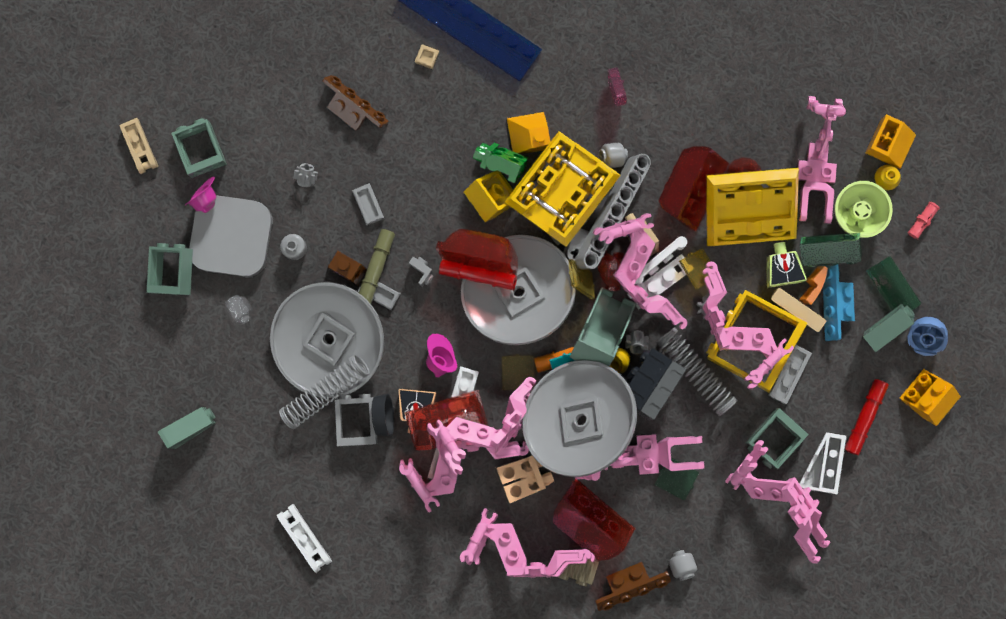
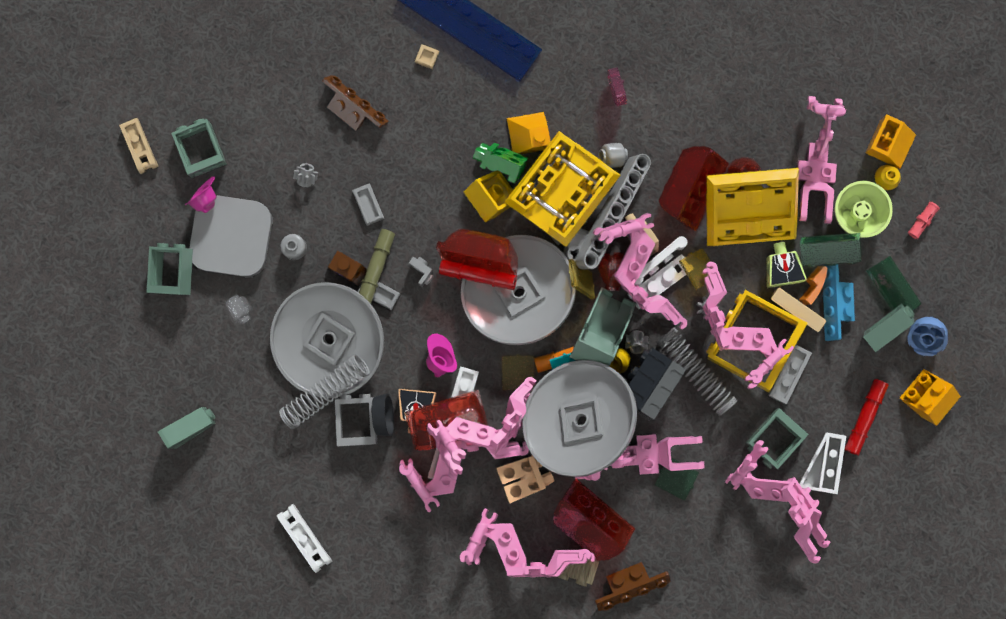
(683, 565): light grey head -> none

